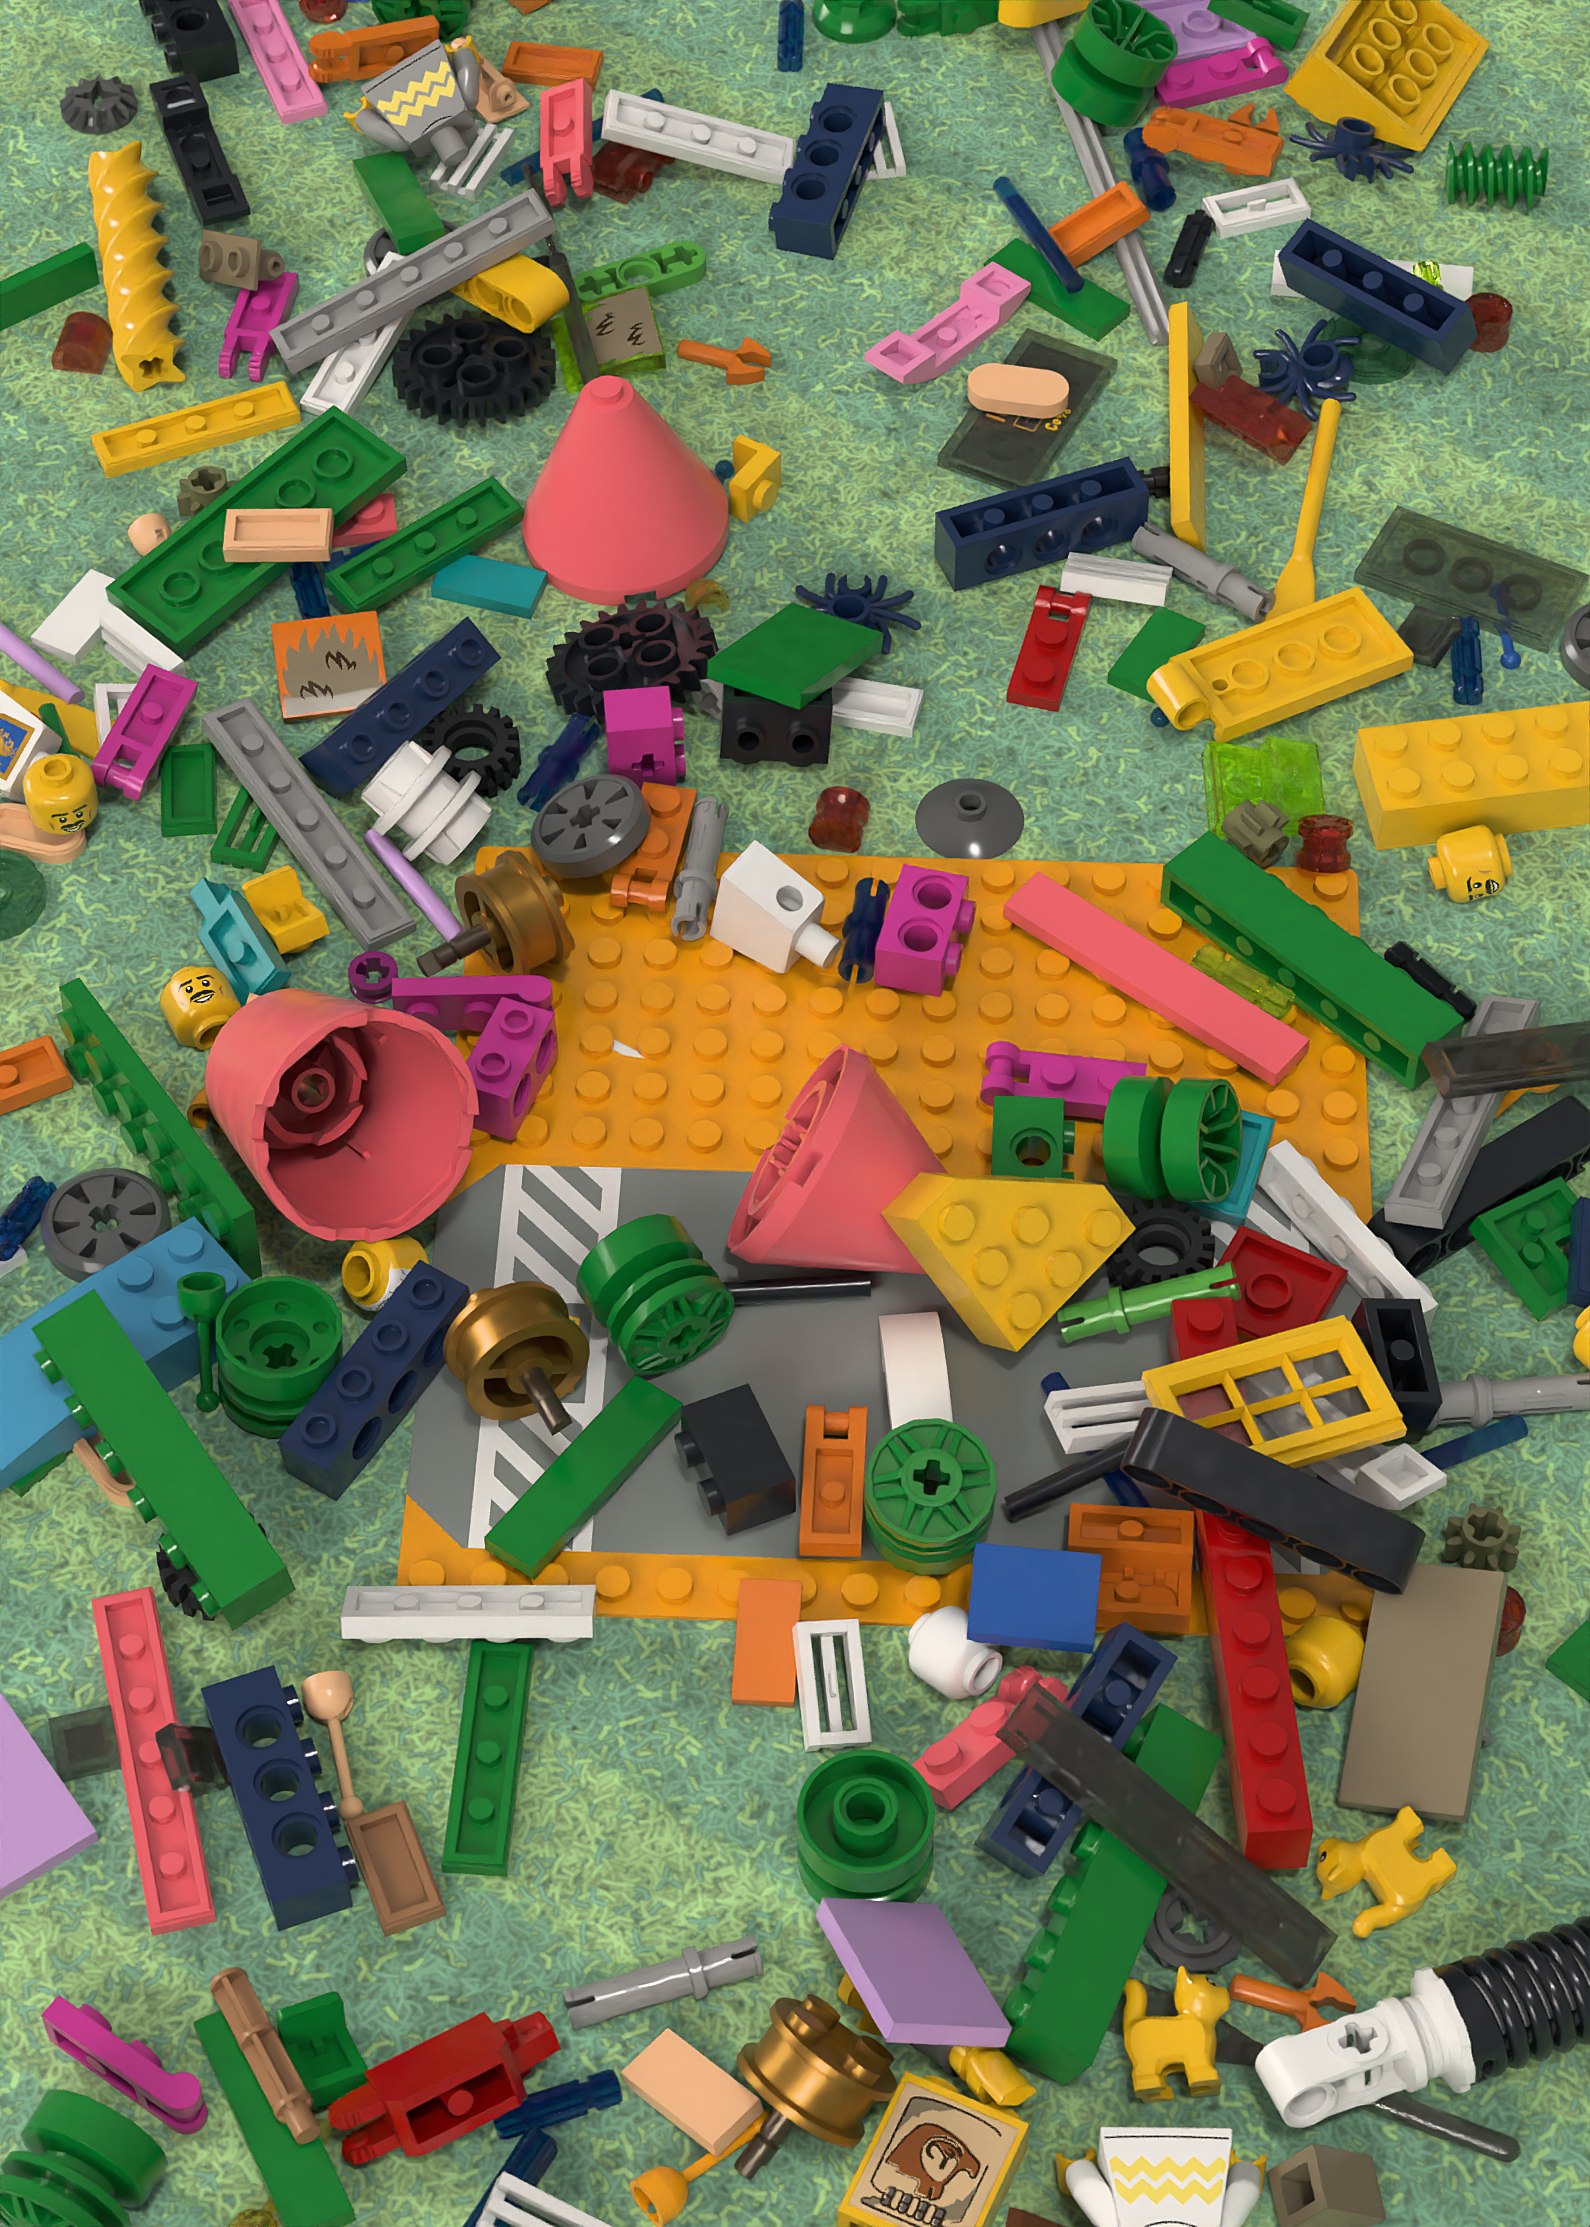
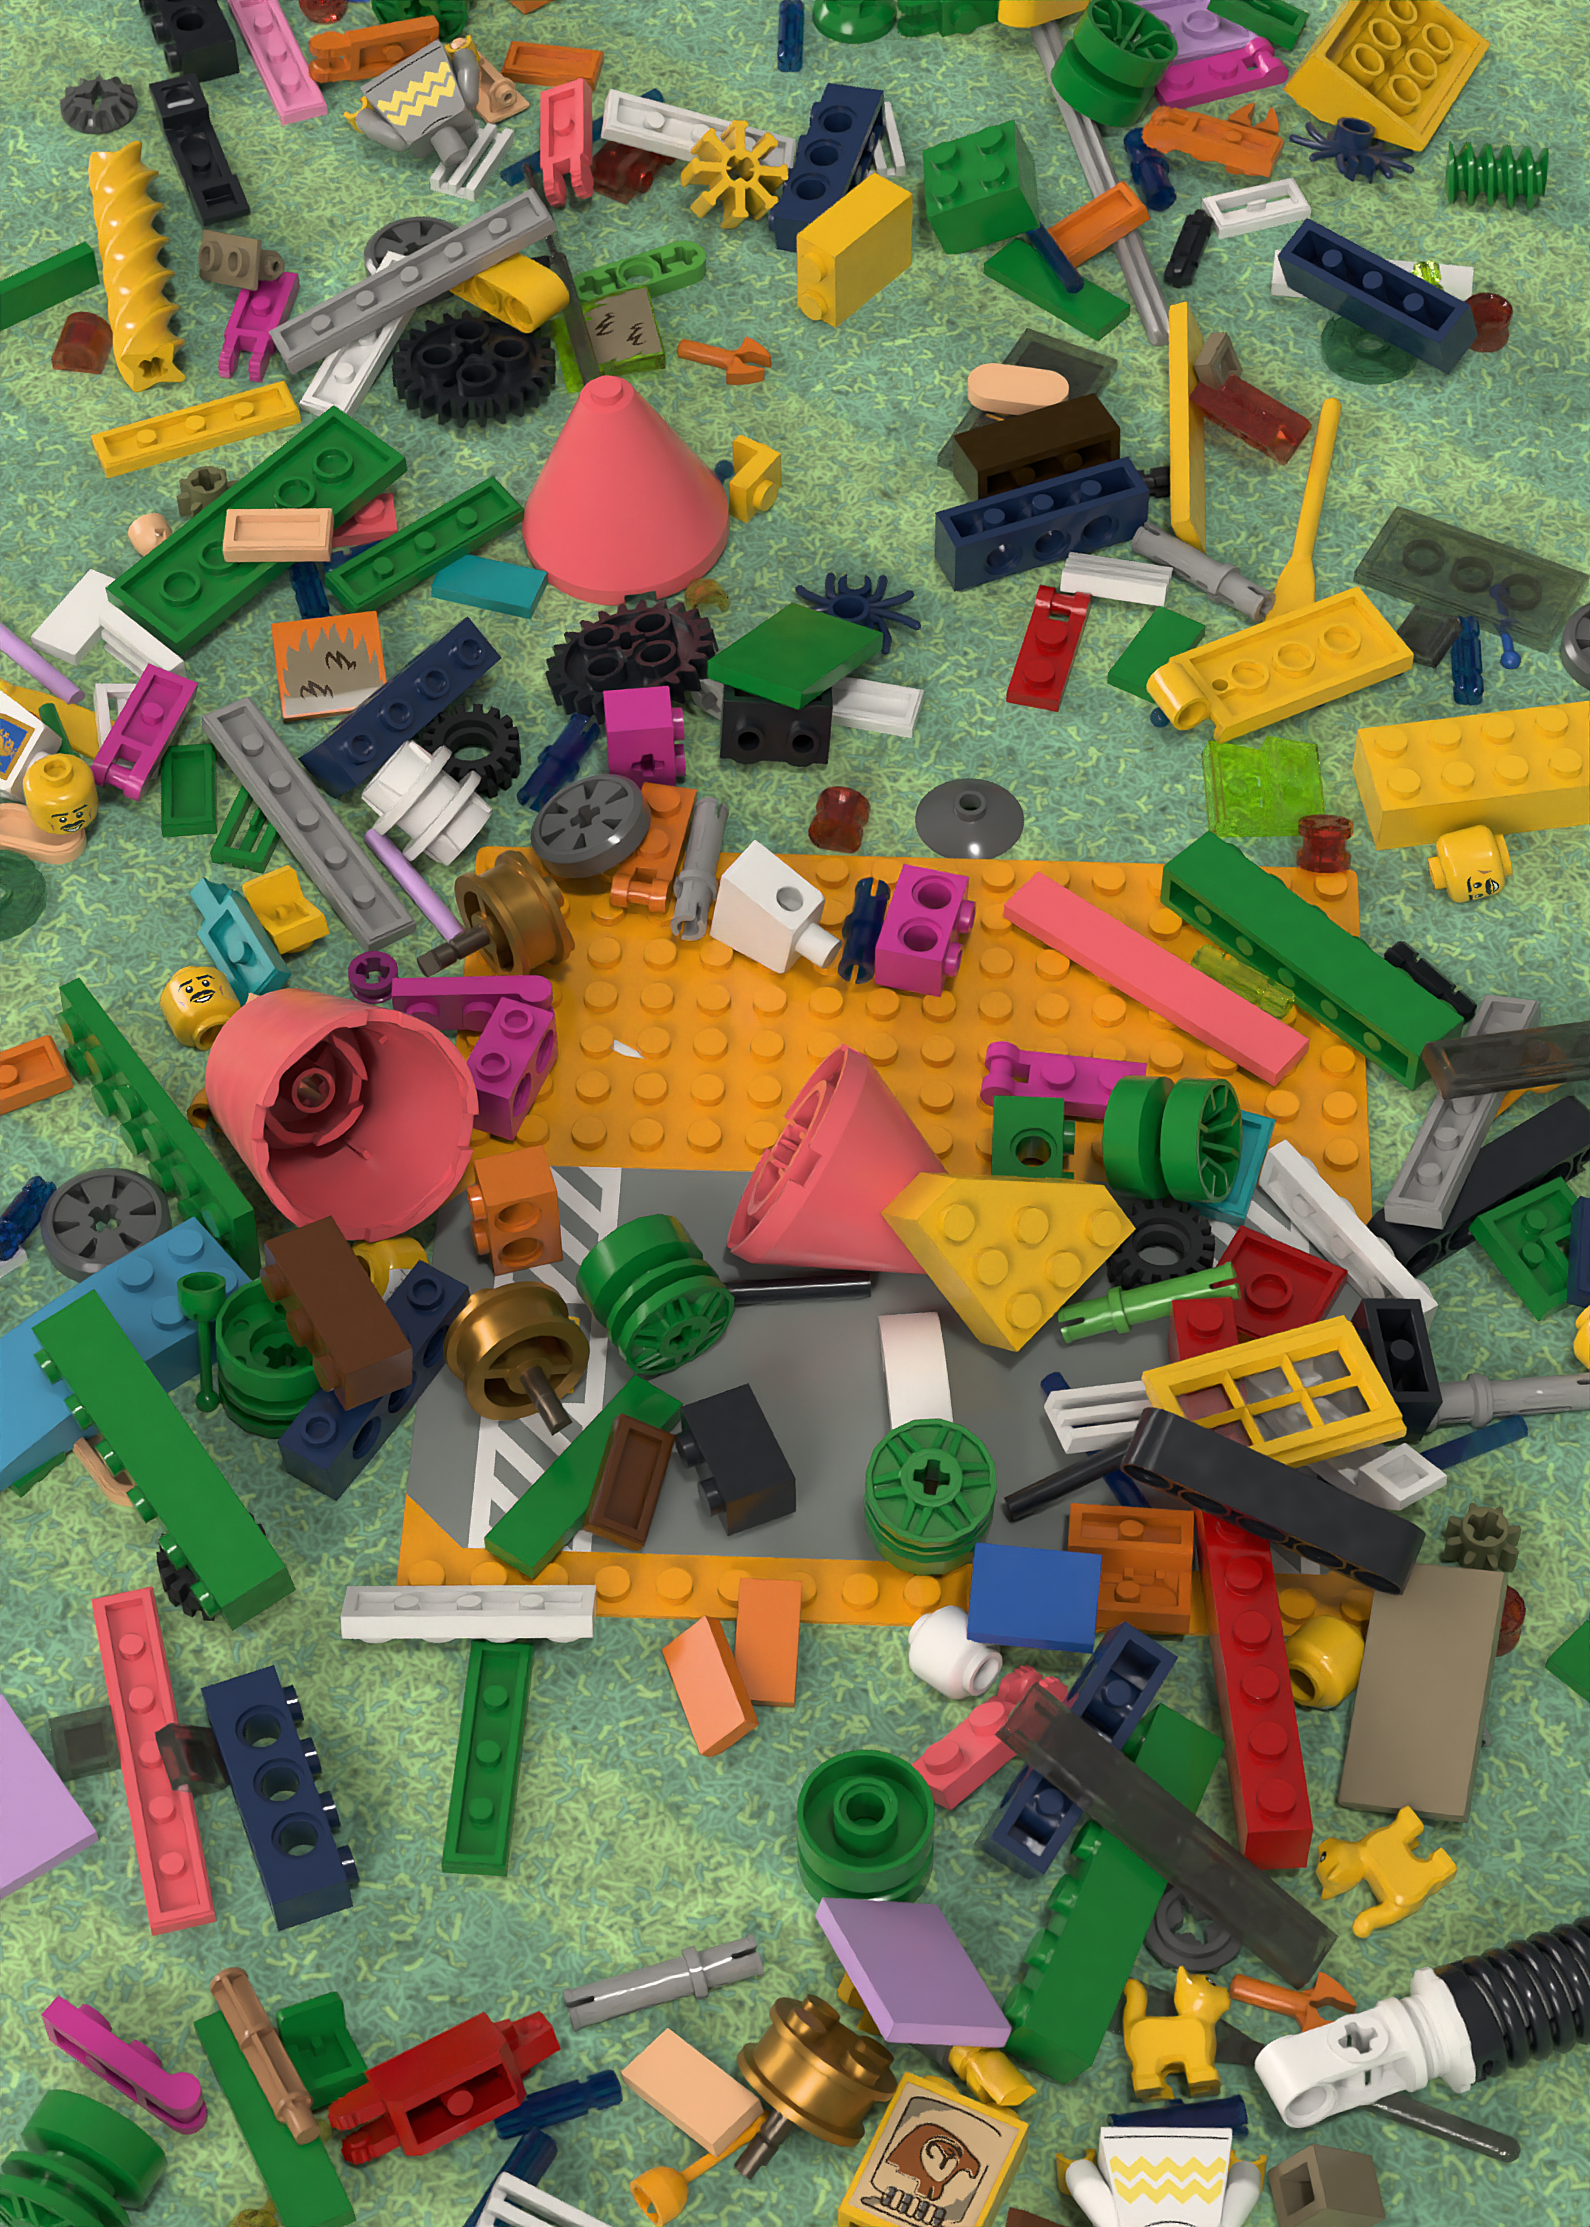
(329, 1700): light nougat hinge -> none
(336, 1313): none -> reddish brown brick
(395, 1868): medium nougat tile -> none
(398, 201): green tile -> none
(515, 1210): none -> orange brick
(628, 1482): none -> reddish brown tile
(710, 1686): none -> orange tile
(724, 157): none -> yellow gear
(833, 1482): orange plate -> none
(835, 1737): white tile -> none
(854, 250): none -> yellow brick
(980, 188): none -> green brick
(984, 306): bright pink slope -> none
(1035, 447): none -> dark brown brick
(1215, 2113): none -> clear blue pin
(1257, 831): olive gear -> none
(1314, 368): dark blue animal -> none

